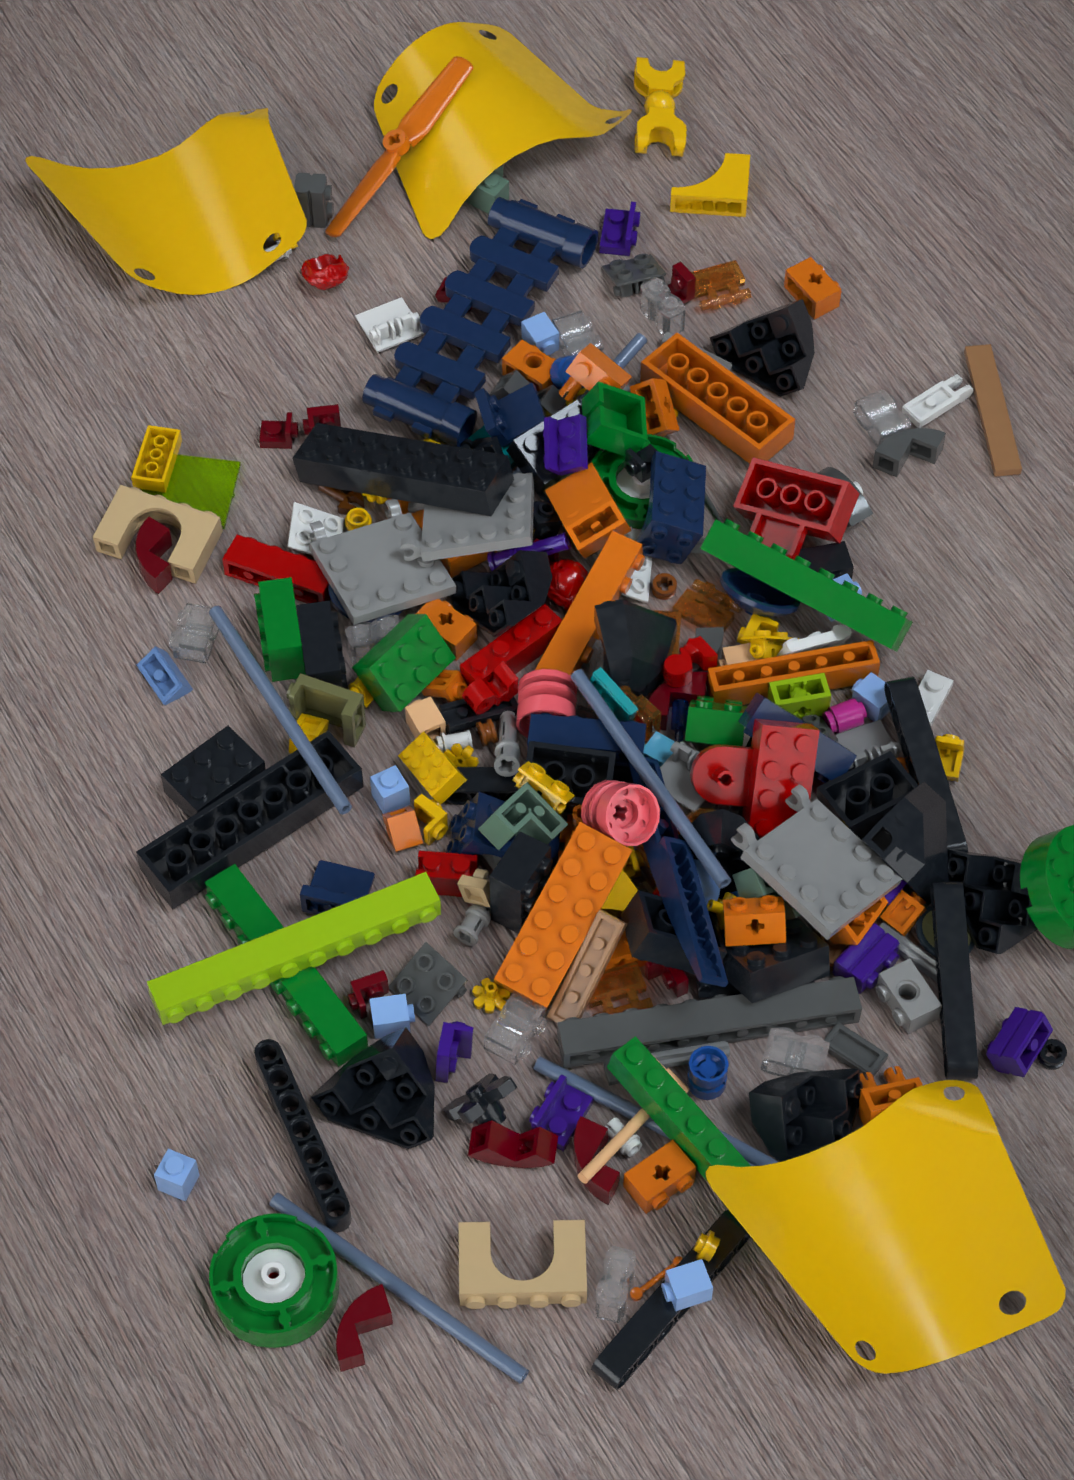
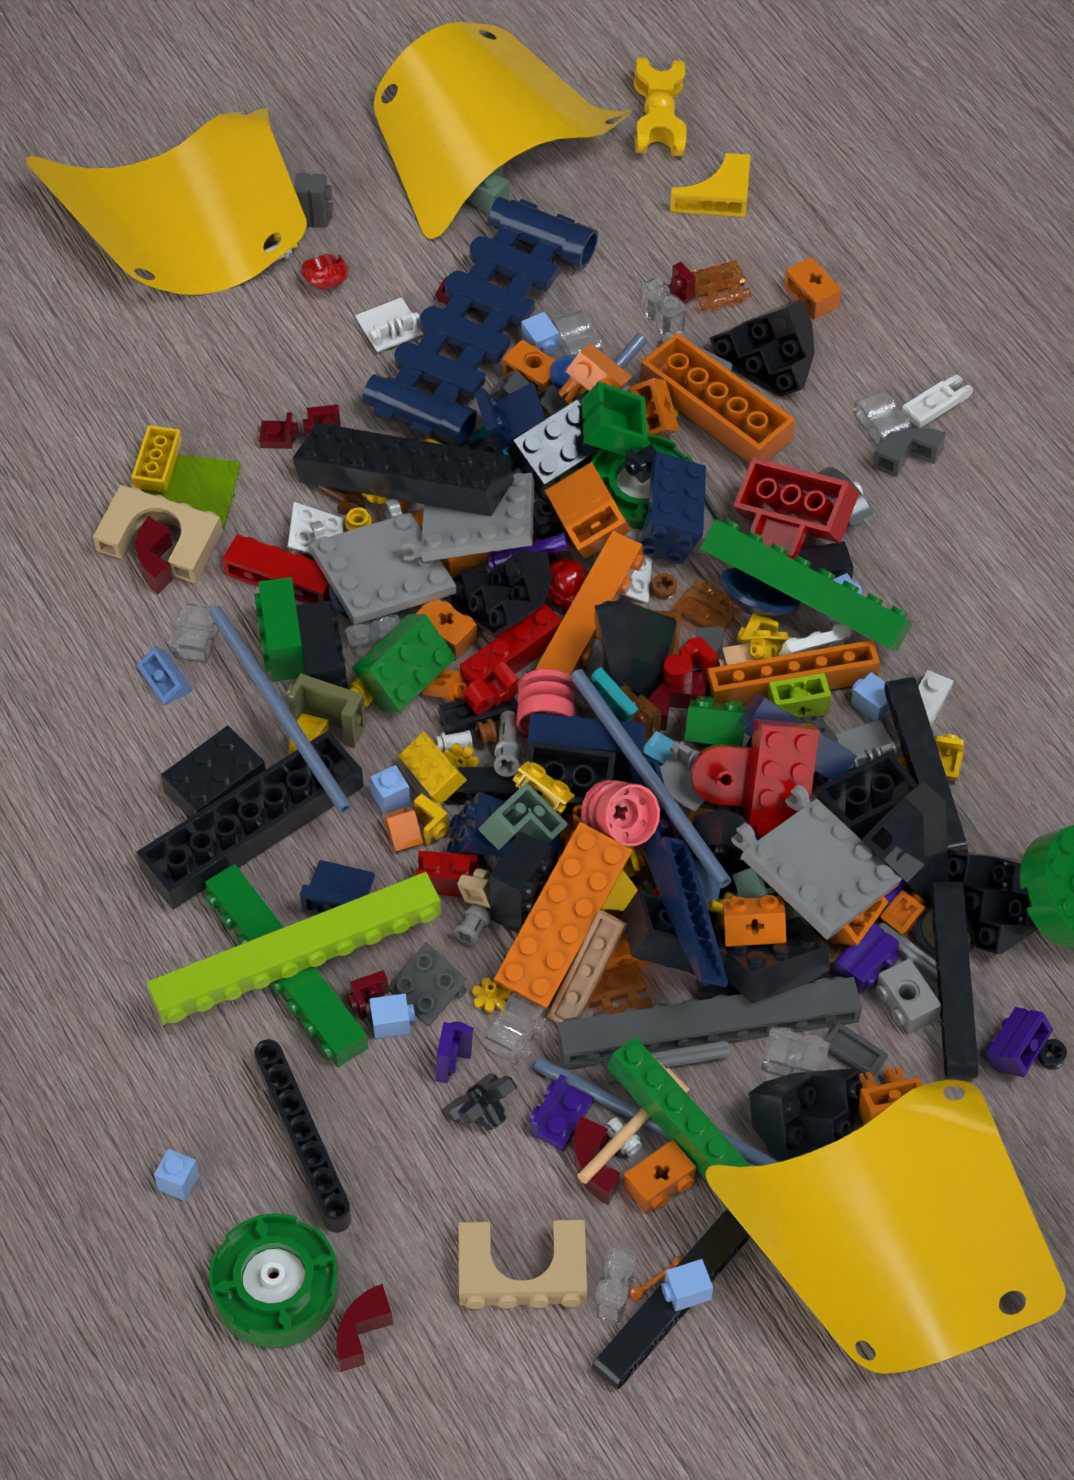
(383, 1092): black brick -> none
(406, 1293): sand blue piece -> none
(412, 130): orange piece -> none
(425, 716): light nougat brick -> none
(507, 1148): dark red brick -> none
(565, 444): dark purple bracket -> none
(618, 231): dark purple bracket -> none
(629, 272): dark grey hinge -> none
(672, 977): dark red bracket -> none
(679, 718): clear blue axle -> none
(706, 1246): yellow plate -> none
(707, 1072): blue wheel -> none
(845, 716): dark pink brick -> none
(992, 410): medium nougat tile -> none

